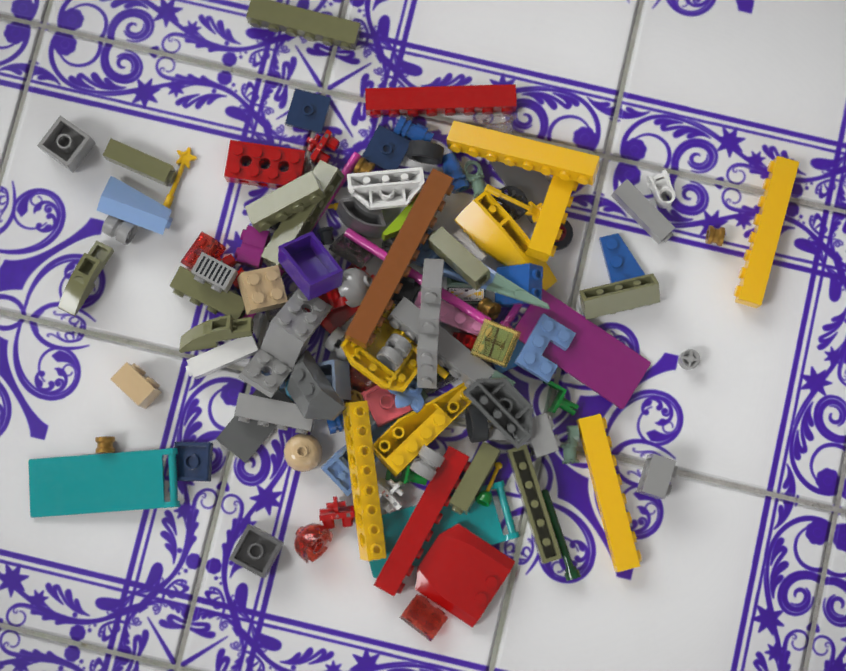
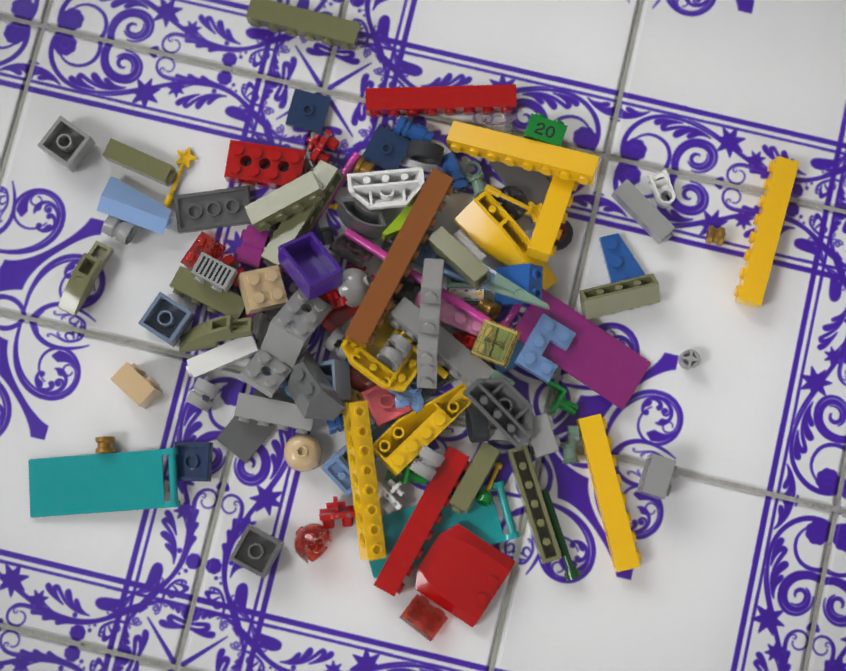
(166, 319): none -> sand blue brick
(202, 394): none -> light grey wheel
(212, 209): none -> dark grey tile
(545, 130): none -> green brick

